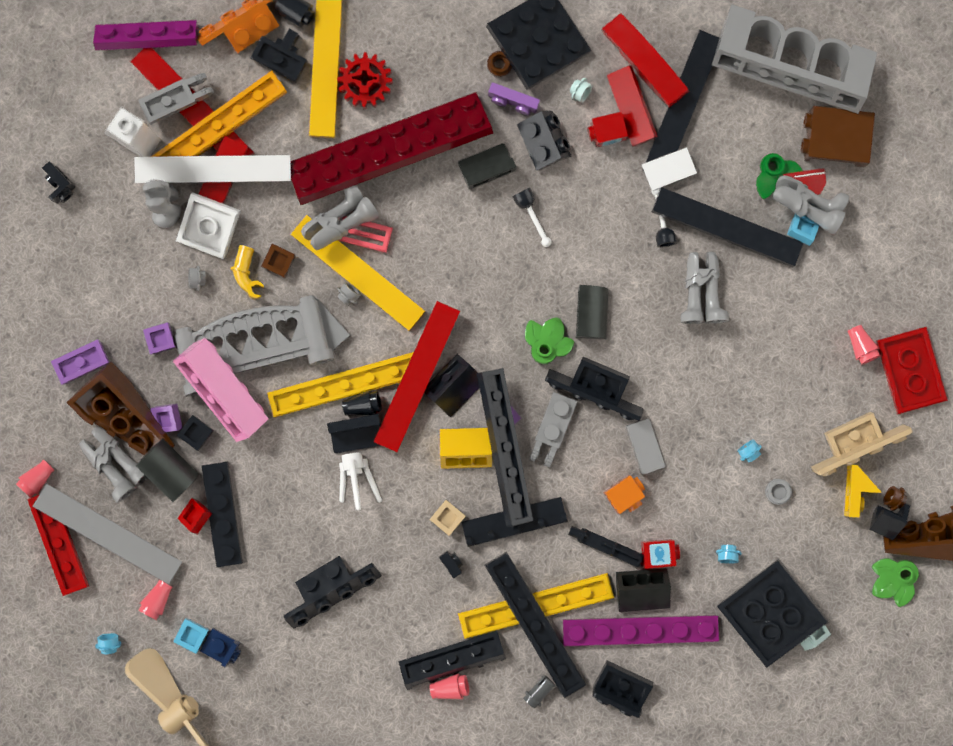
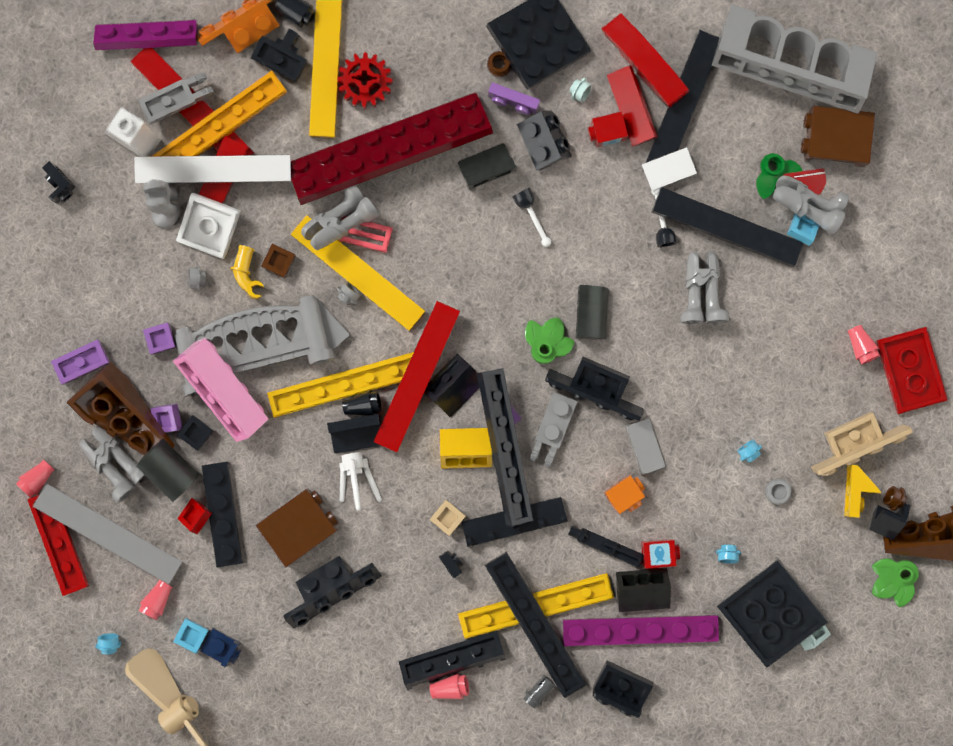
(298, 526): none -> reddish brown panel

